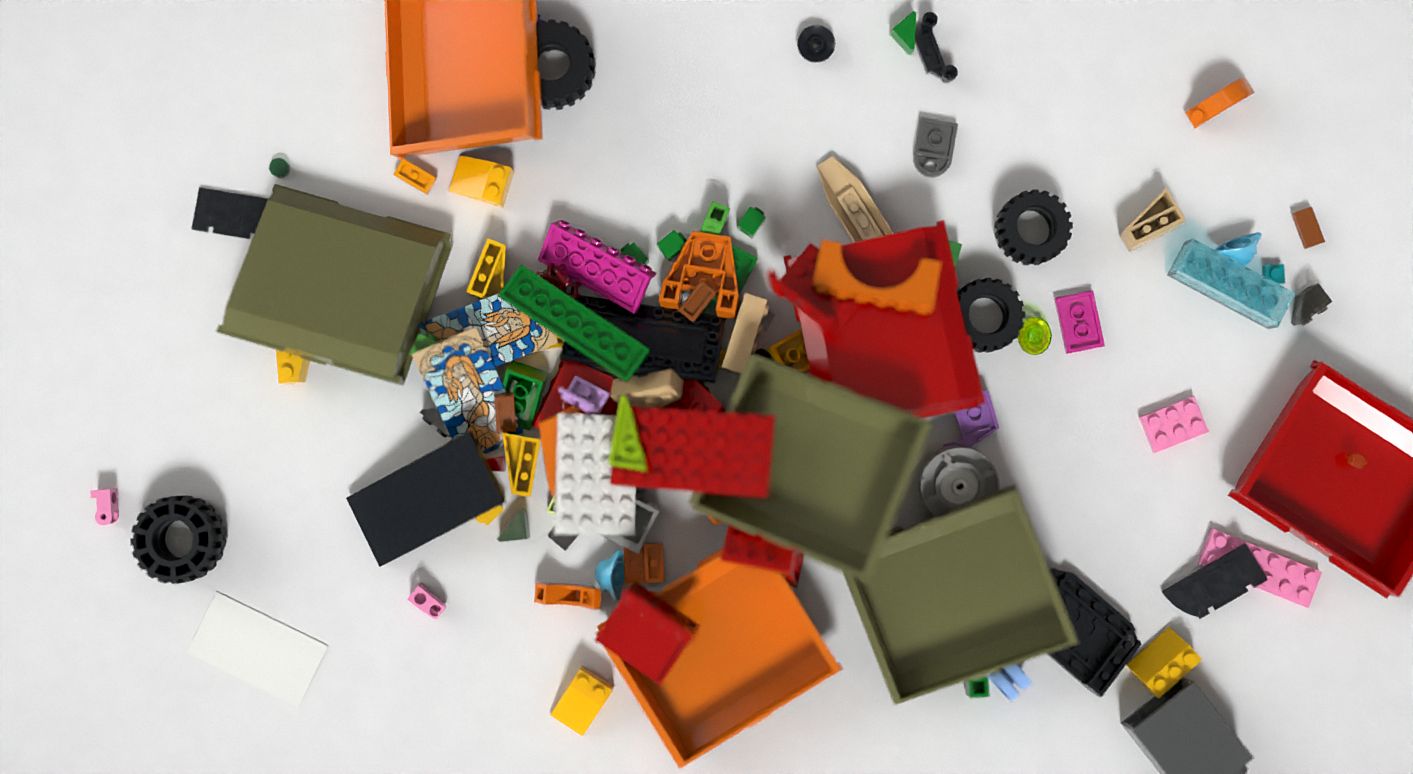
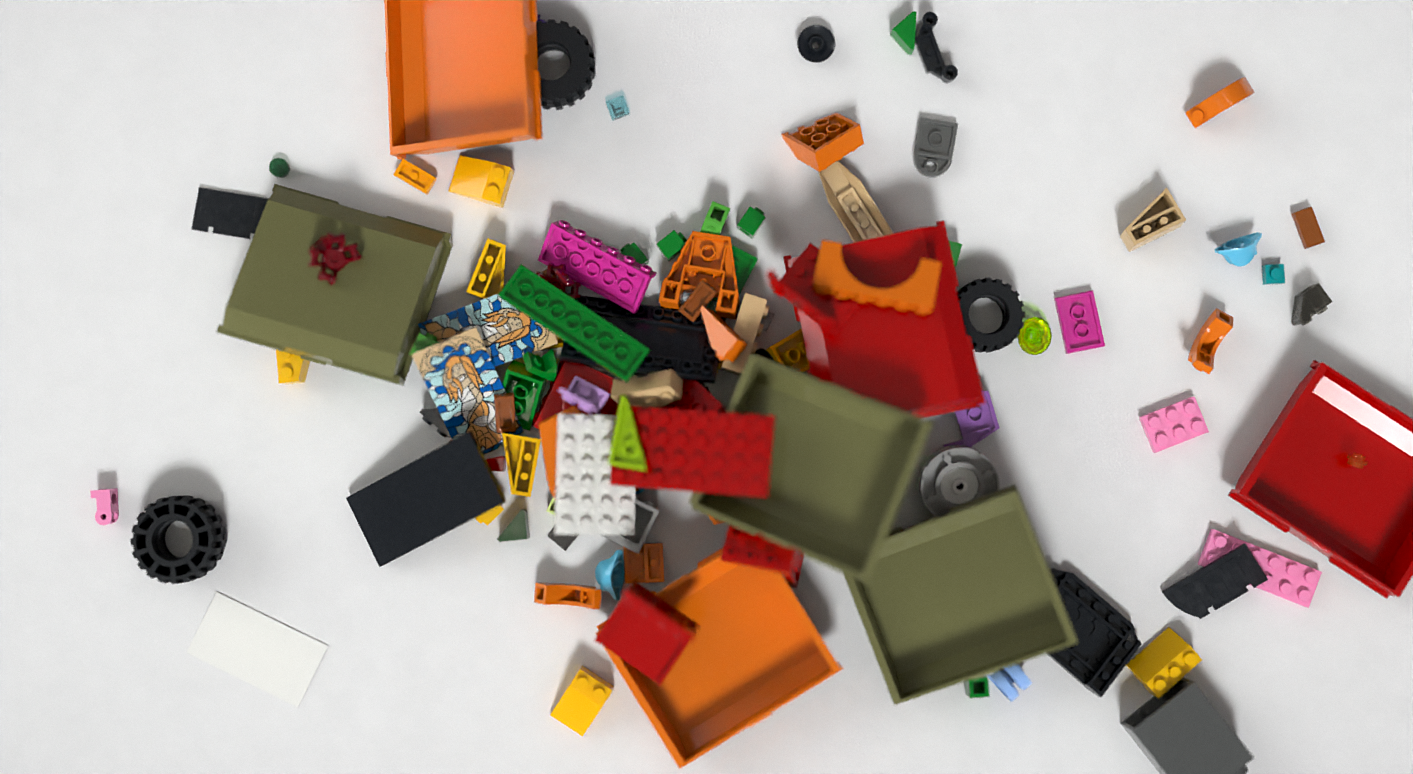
(332, 256): none -> dark red piece
(427, 601): bright pink leg -> none
(542, 366): none -> green slope
(617, 108): none -> clear light blue tile
(722, 338): none -> orange slope
(825, 141): none -> orange wedge
(1054, 215): black tyre -> none
(1208, 340): none -> orange arch
(1231, 284): clear light blue brick -> none

